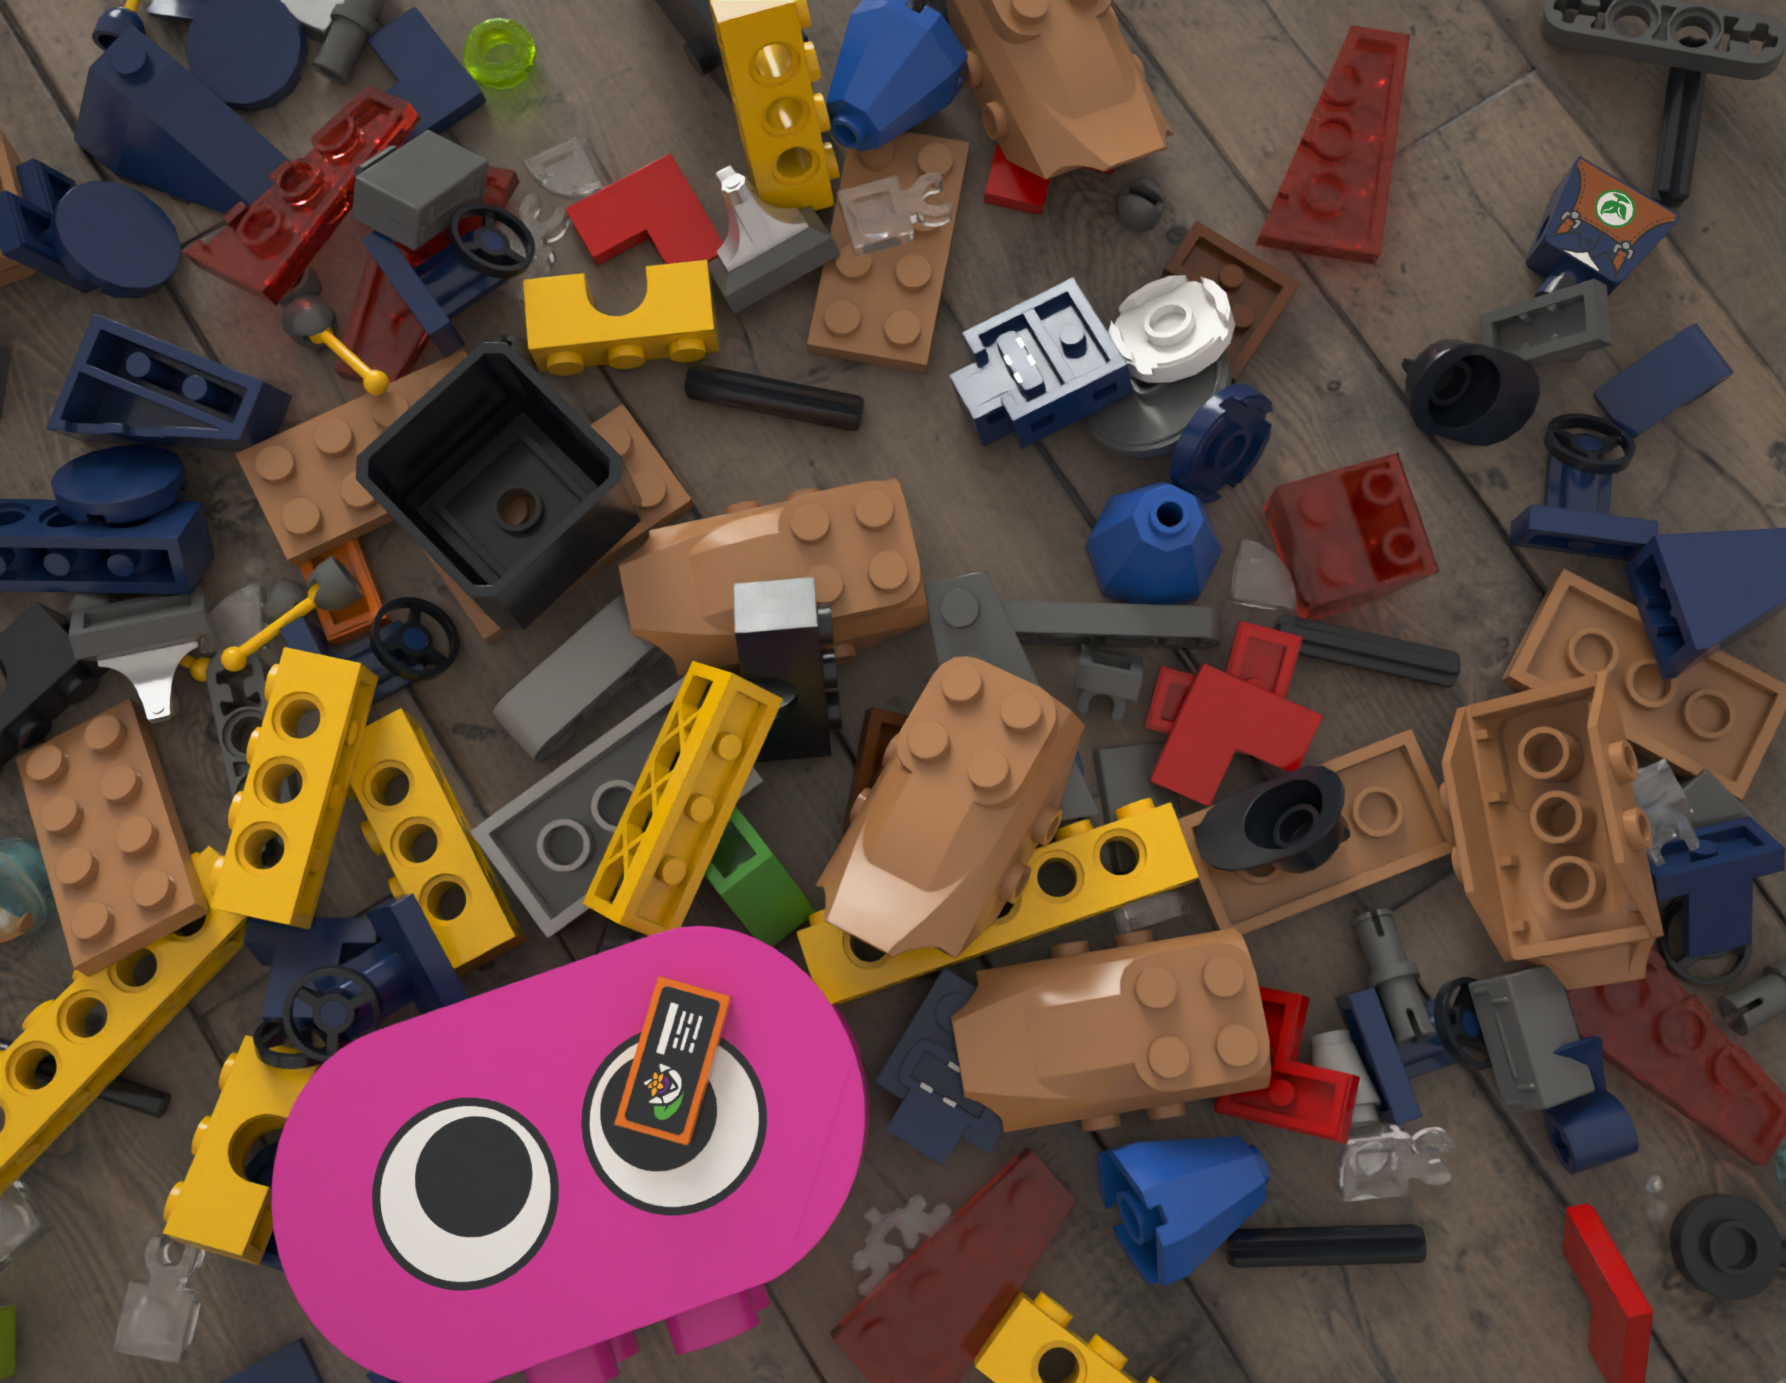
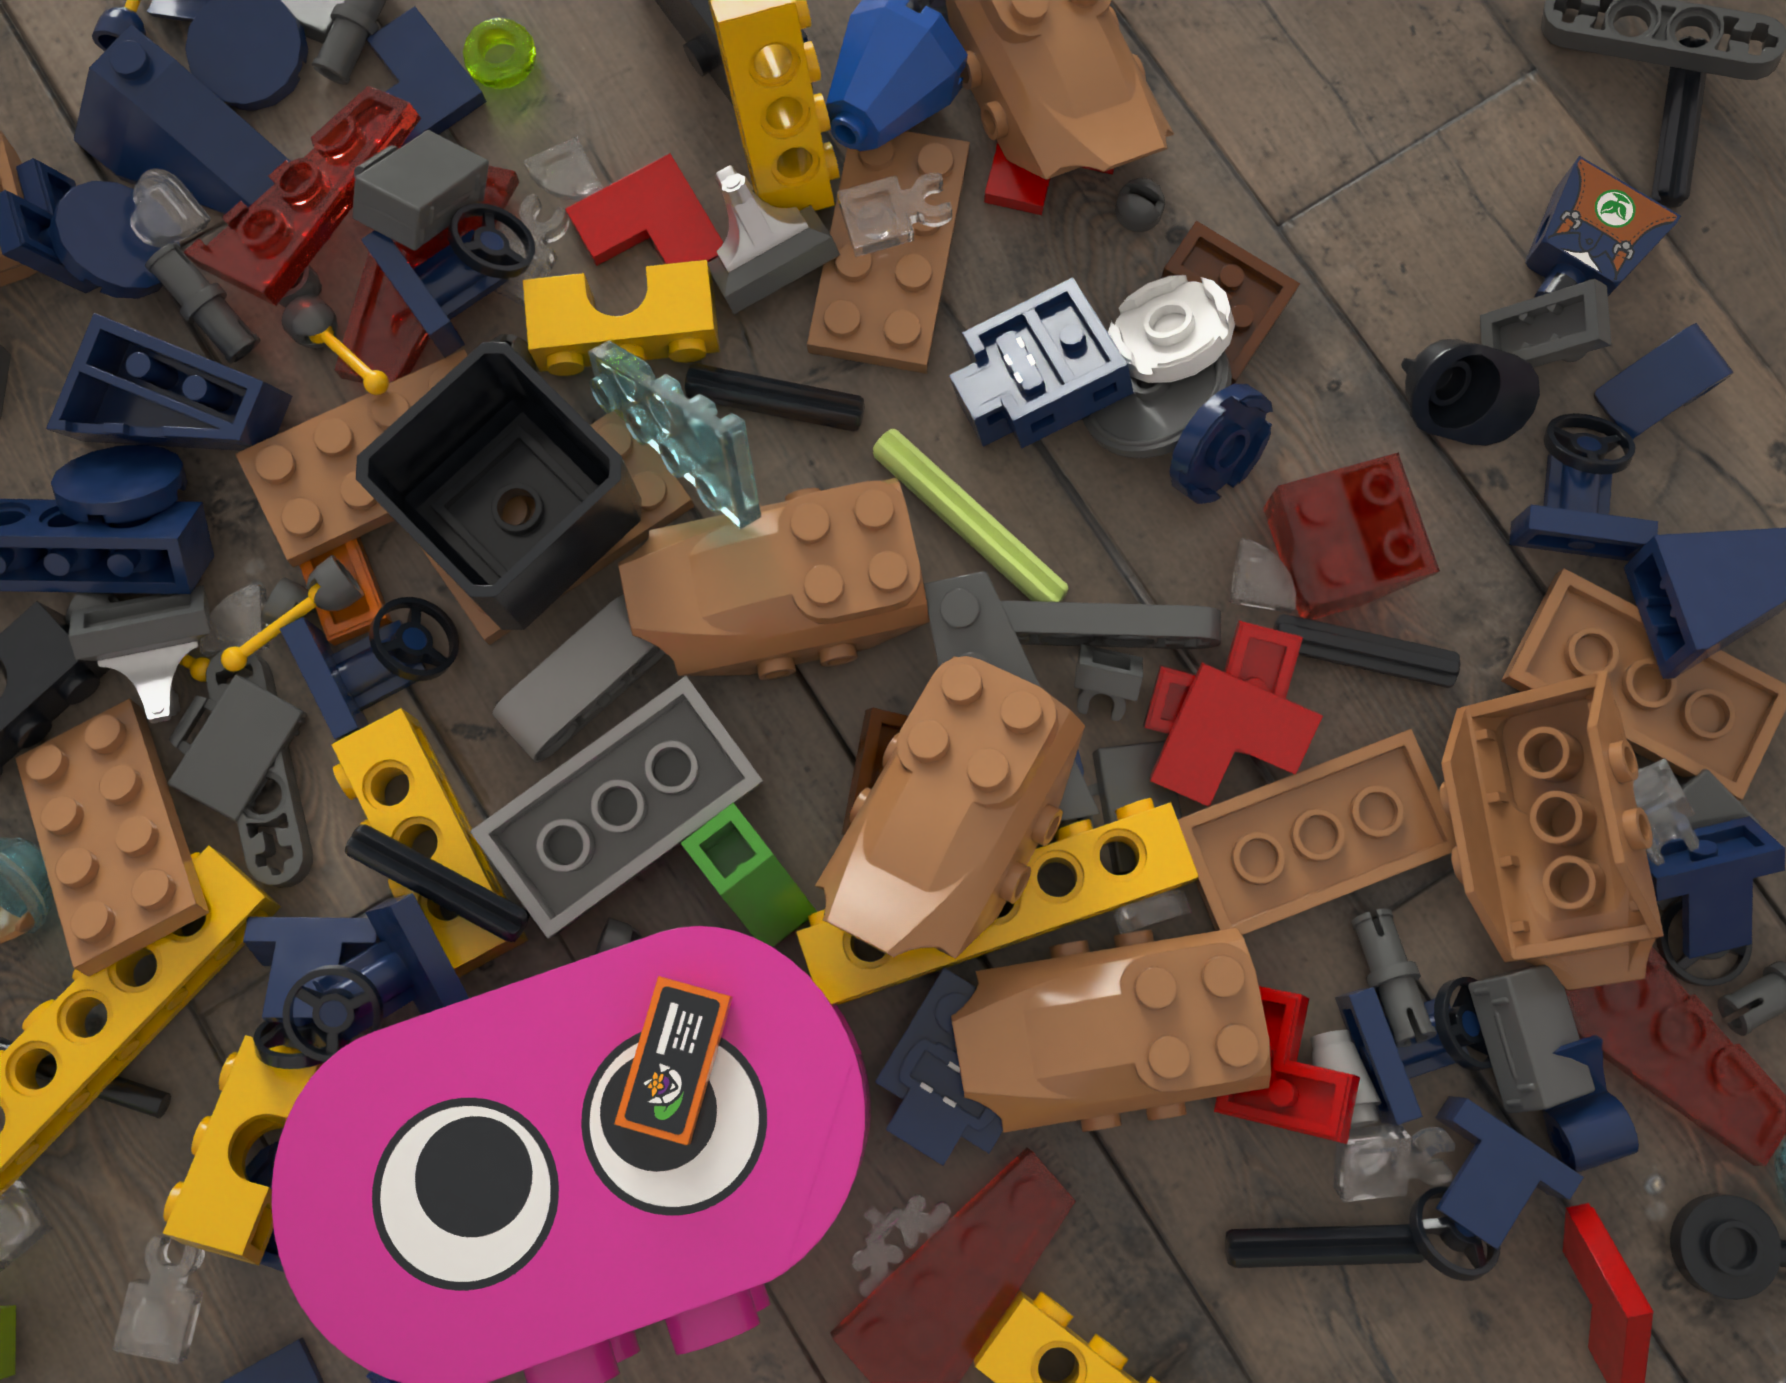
(165, 209): none -> clear tile
(202, 302): none -> dark grey pin
(234, 747): none -> dark grey piece
(309, 822): yellow brick -> none
(437, 883): none -> black axle
(683, 431): none -> clear light blue wing
(686, 804): yellow fence -> none
(782, 652): black arch -> none
(968, 518): none -> yellowish green axle
(1153, 546): blue cone -> none
(1180, 1199): blue cone -> none
(1279, 822): black piece -> none
(1344, 163): clear red wing -> none
(1486, 1190): none -> dark blue piece

